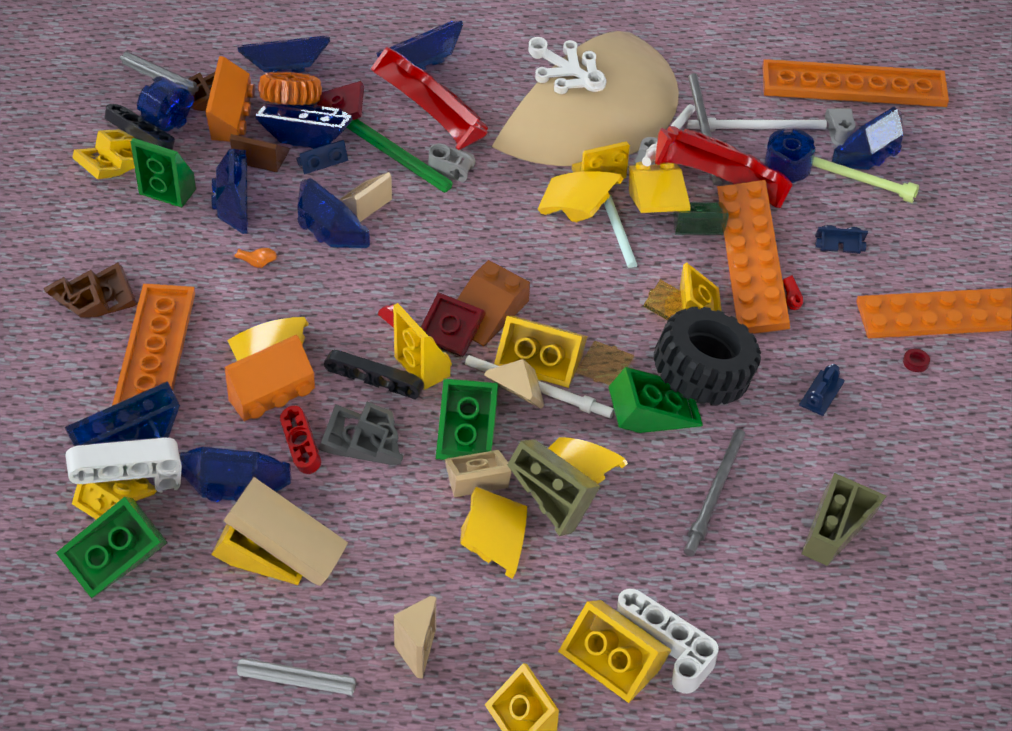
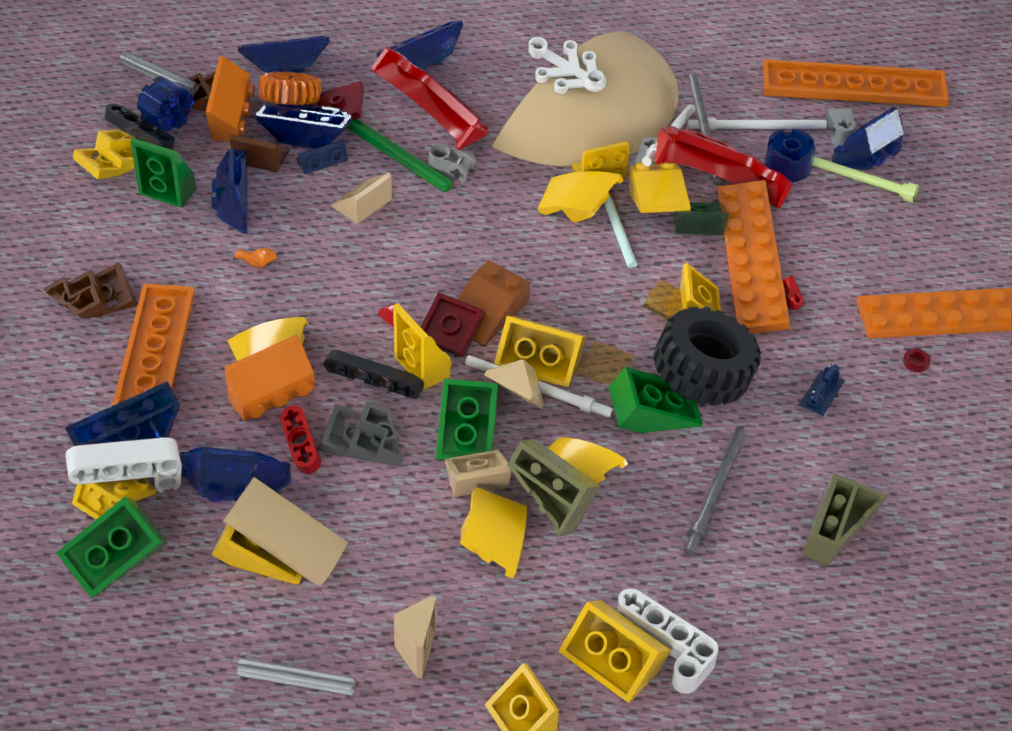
(329, 218): clear blue wedge -> none
(831, 236): dark blue hinge -> none

